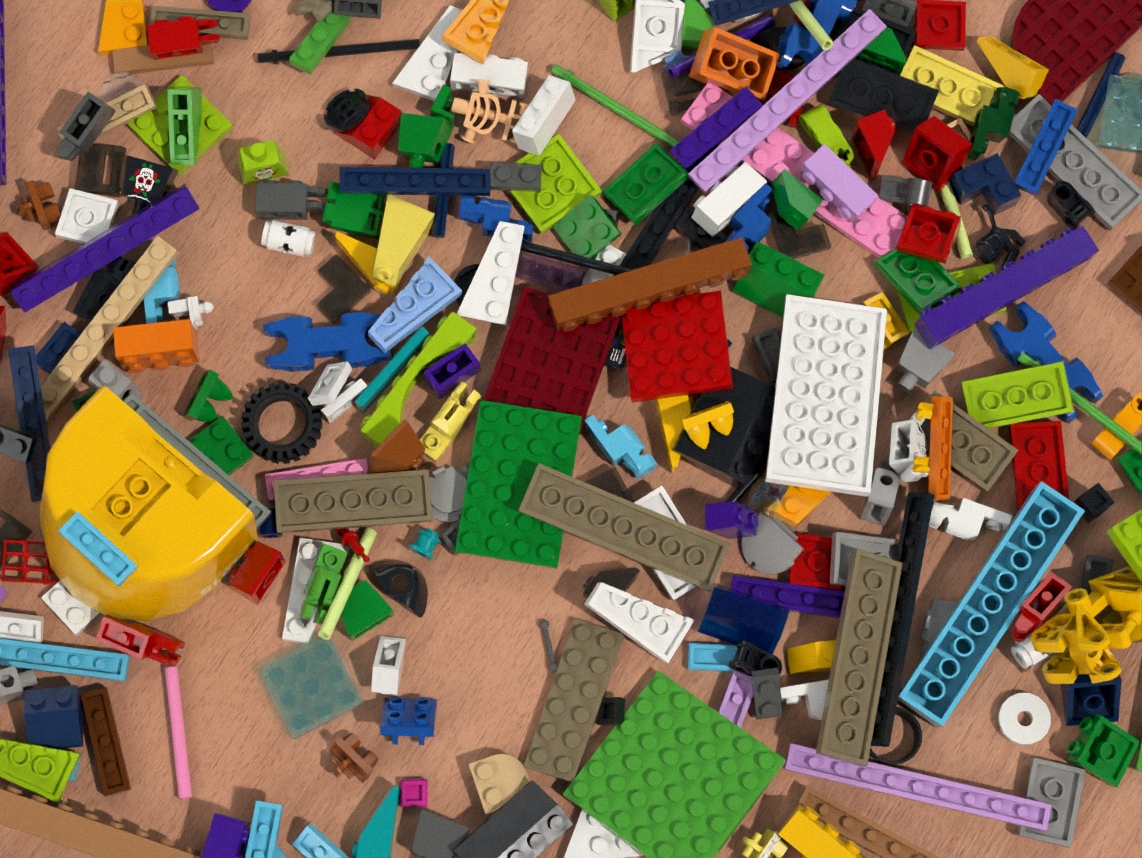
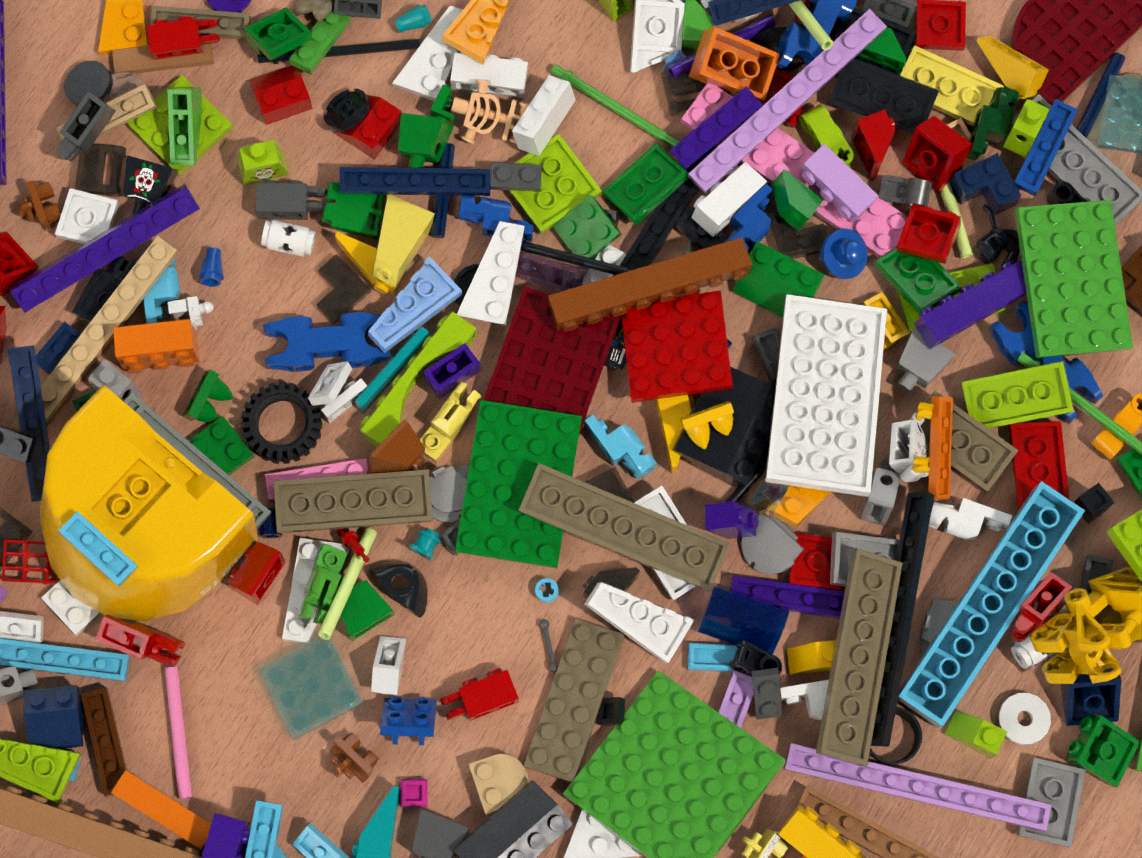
(88, 77): none -> black tile
(162, 809): none -> orange tile
(211, 270): none -> blue cone
(277, 34): none -> green plate
(281, 94): none -> red slope
(414, 19): none -> teal cone
(483, 695): none -> red hinge
(554, 587): none -> medium azure bush
(844, 254): none -> blue plate
(975, 733): none -> lime slope
(1027, 125): none -> lime torso
(1073, 279): none -> bright green plate

